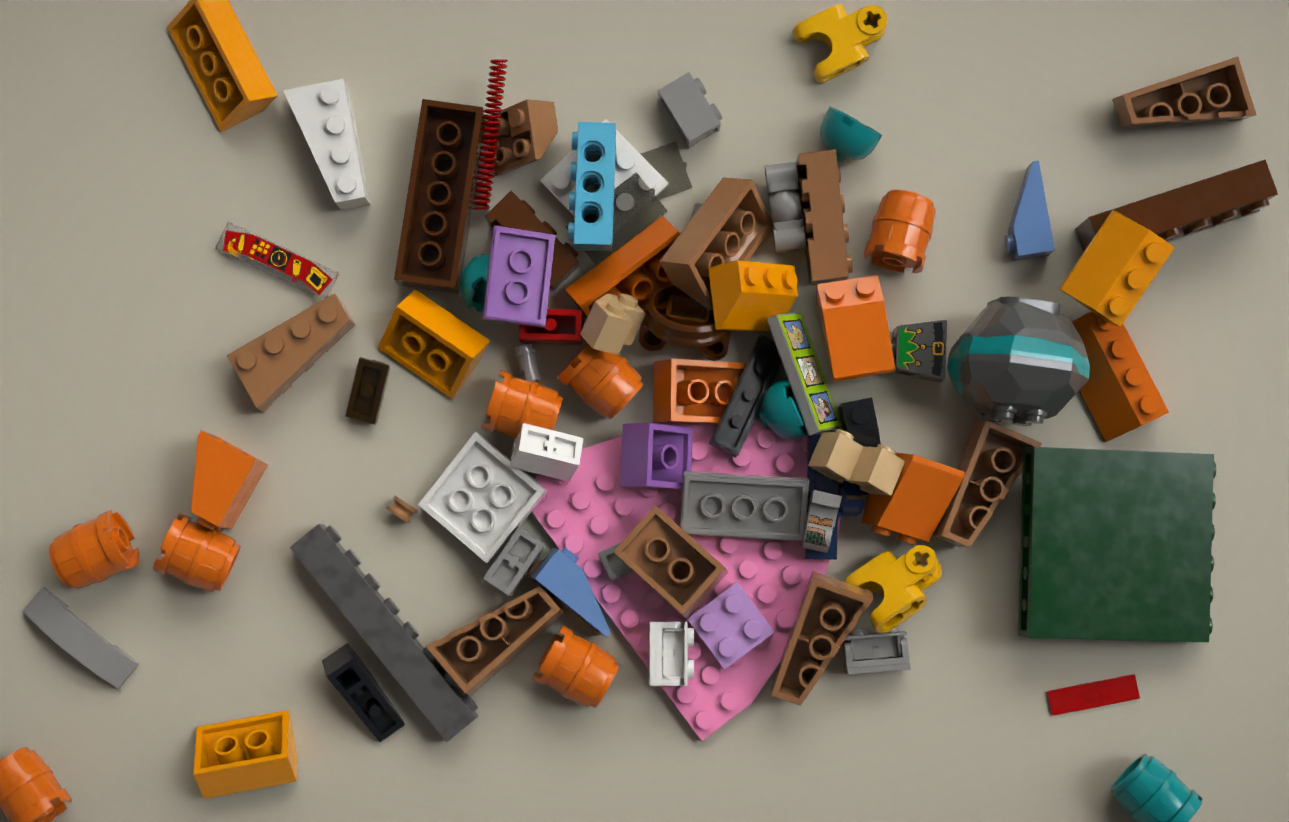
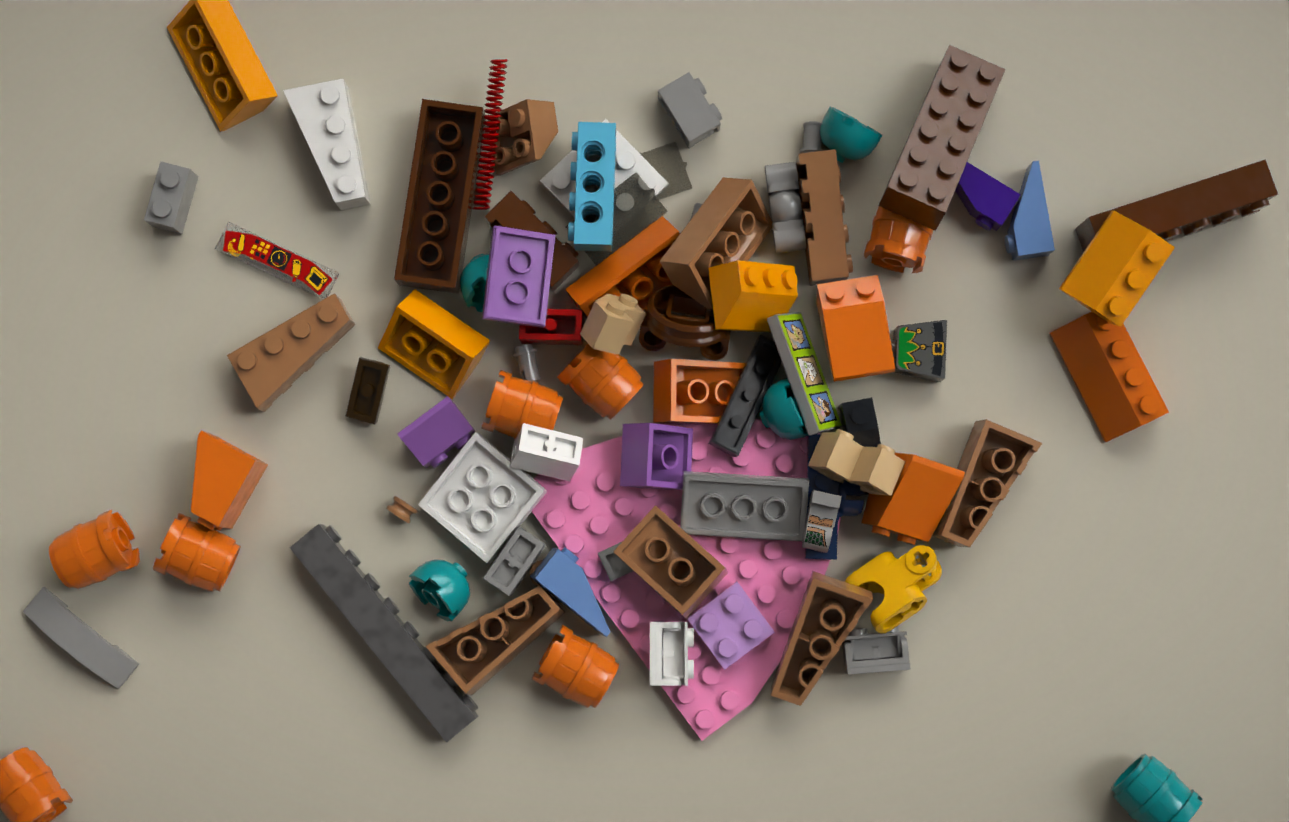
(171, 197): none -> light grey brick
(245, 754): light orange slope -> none
(362, 692): black slope -> none
(437, 433): none -> medium lavender slope
(441, 586): none -> teal cylinder
(811, 137): none -> light grey pin
(844, 35): yellow piece -> none
(942, 138): none -> brick
(985, 197): none -> dark purple slope
(1019, 361): dark grey rock -> none
(1093, 694): red piece -> none
(1116, 545): dark green panel -> none
(1195, 97): medium nougat wedge -> none

